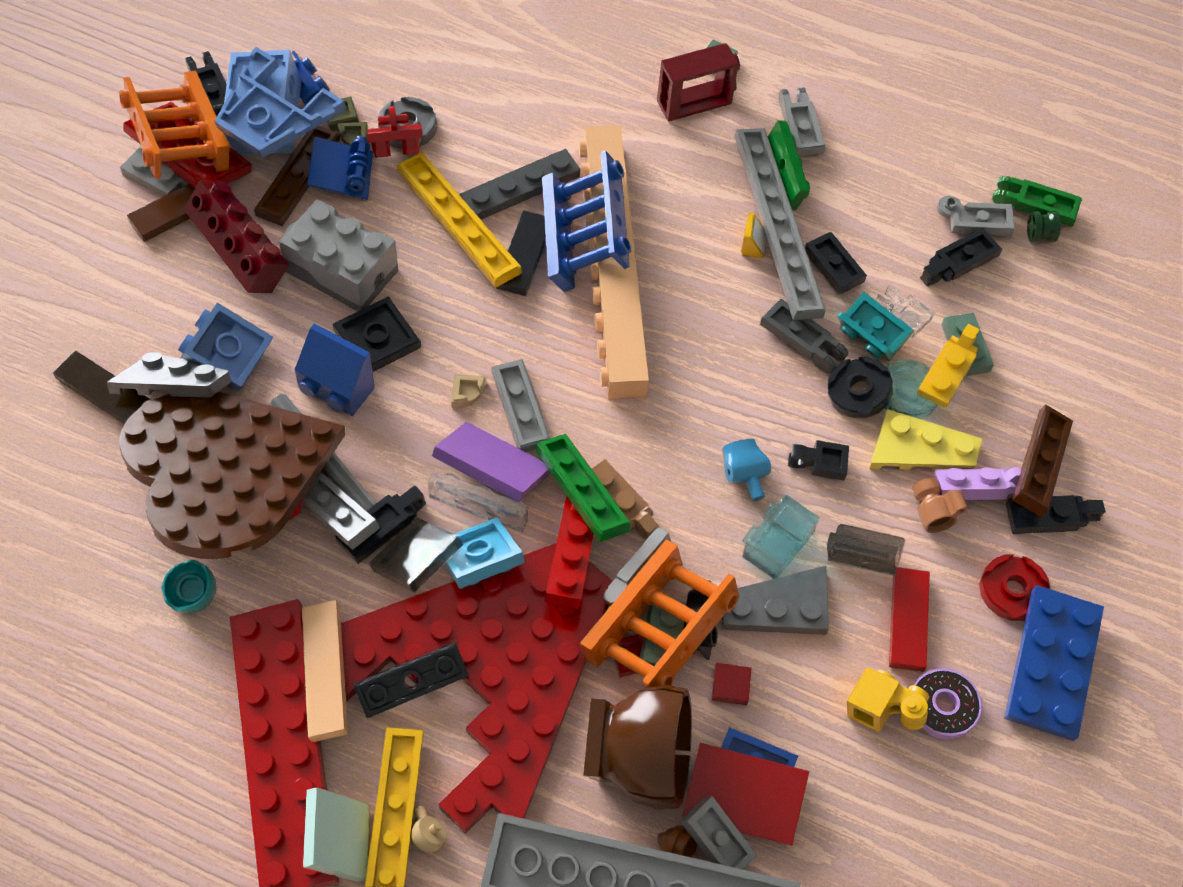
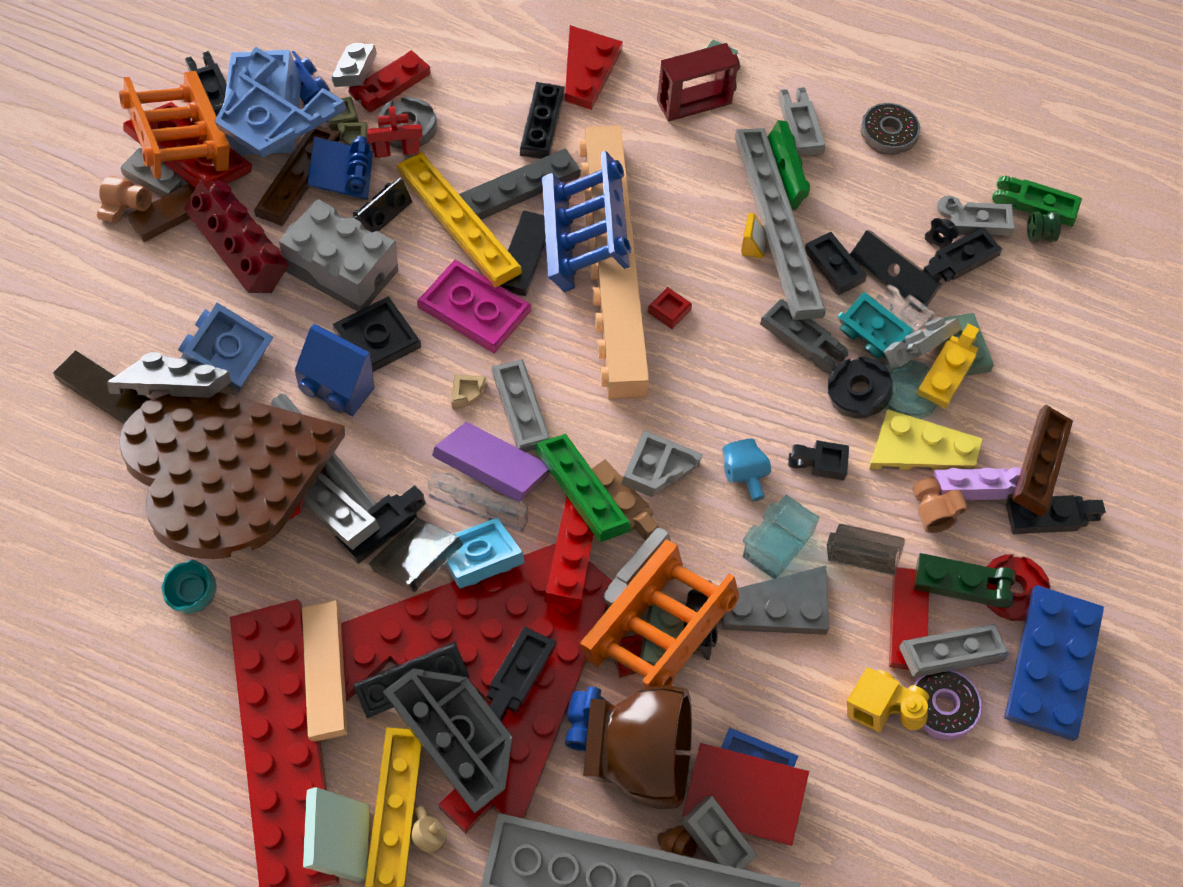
(119, 195): none -> nougat piece
(354, 65): none -> light grey plate
(384, 207): none -> black hinge
(390, 81): none -> red plate
(455, 732): none -> dark grey wedge
(474, 306): none -> dark pink tile
(519, 672): none -> black hinge
(542, 120): none -> black tile
(579, 717): none -> blue piece
(588, 65): none -> red wing
(658, 464): none -> light grey wing
(669, 308): none -> red tile
(731, 684): red tile -> none
(881, 259): none -> black tile
(890, 115): none -> tile
(921, 341): none -> light grey hinge
(946, 228): none -> black plate
(953, 650): none -> light grey tile
(964, 580): none -> dark green plate

